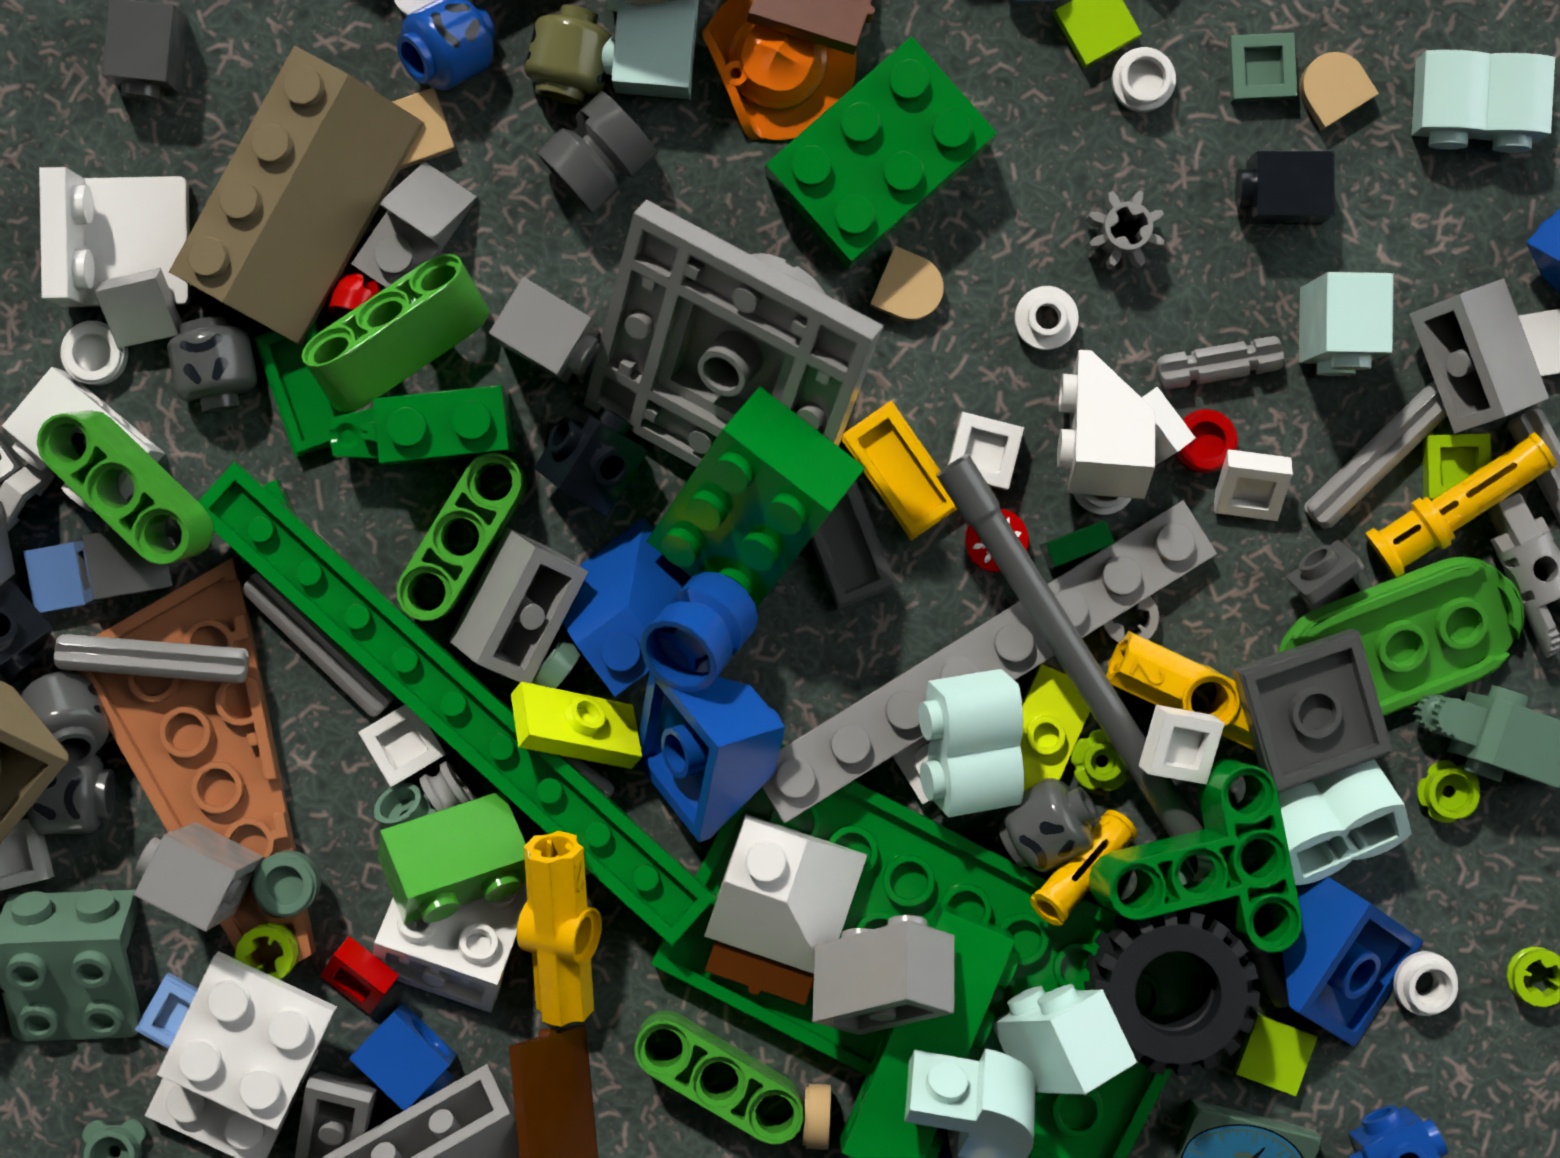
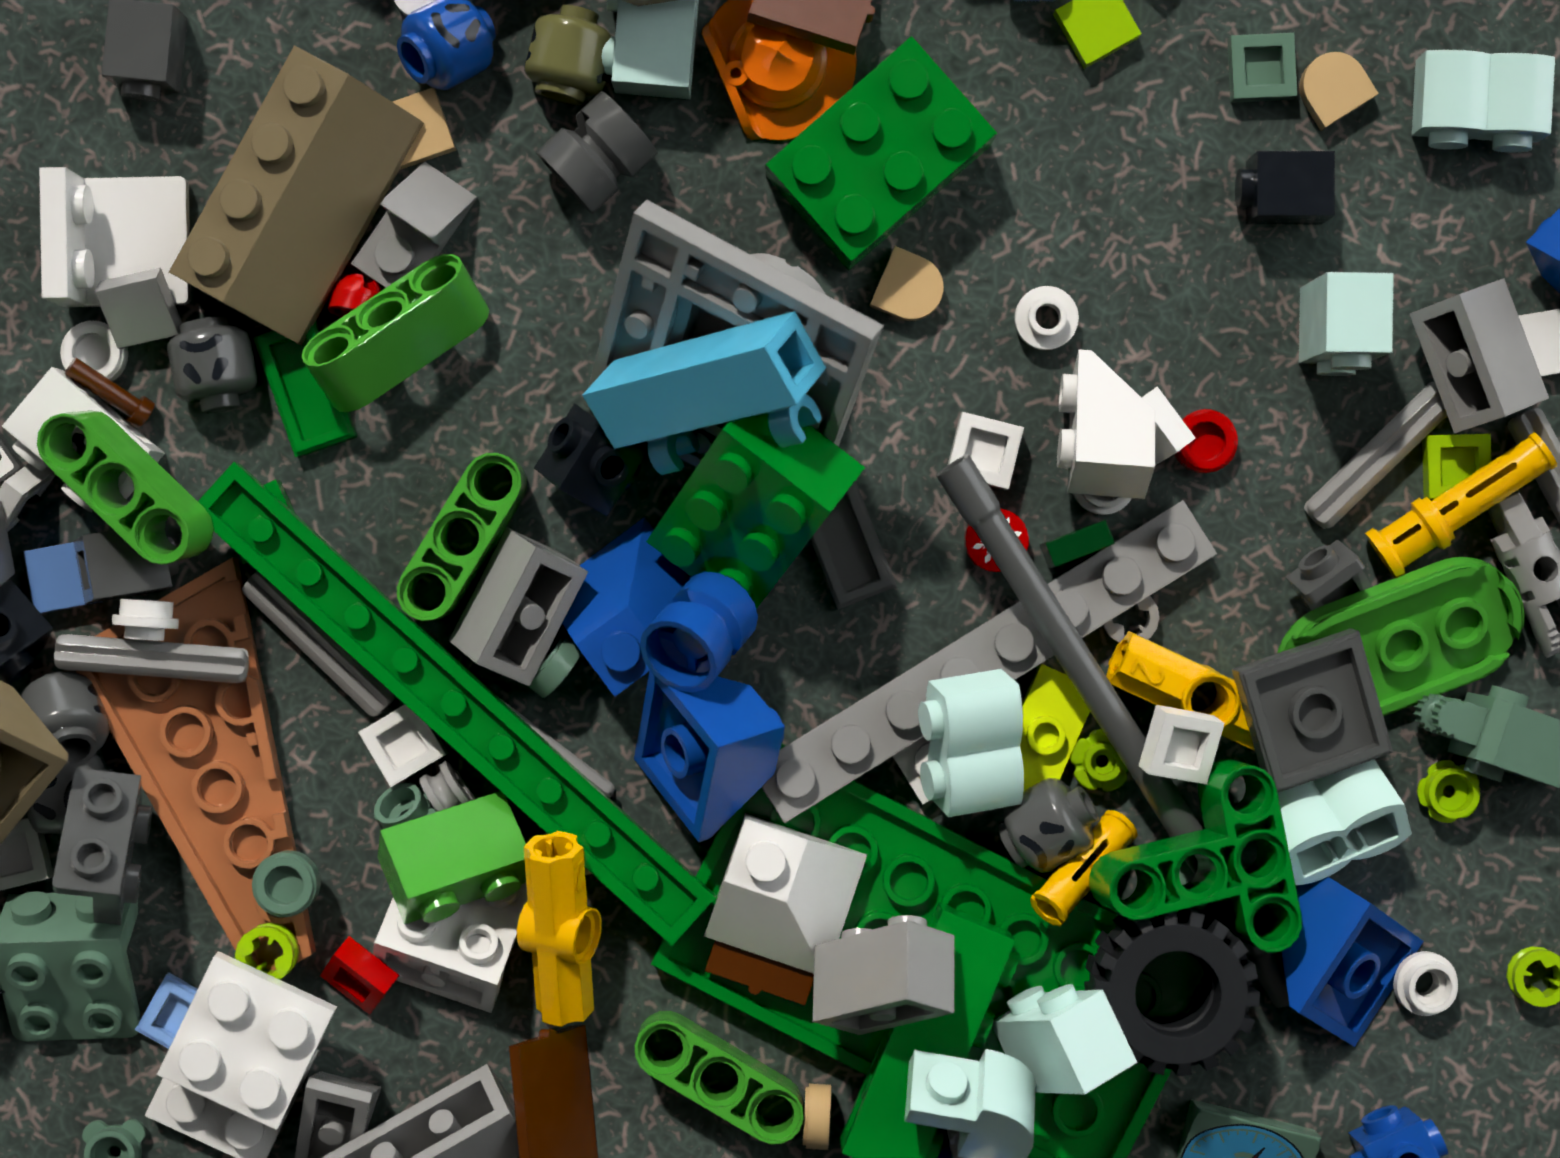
(99, 841): none -> dark grey bracket
(136, 409): none -> reddish brown piece
(145, 618): none -> white plate
(196, 874): light grey brick -> none
(405, 1058): blue brick -> none
(427, 427): green hinge -> none
(547, 332): light grey brick -> none
(575, 725): neon yellow plate -> none
(708, 382): none -> medium azure brick
(899, 469): yellow tile -> none
(1121, 247): light grey gear -> none
(1143, 79): white plate -> none
(1220, 362): light grey axle -> none
(1253, 485): white plate -> none
(1275, 1054): lime tile -> none

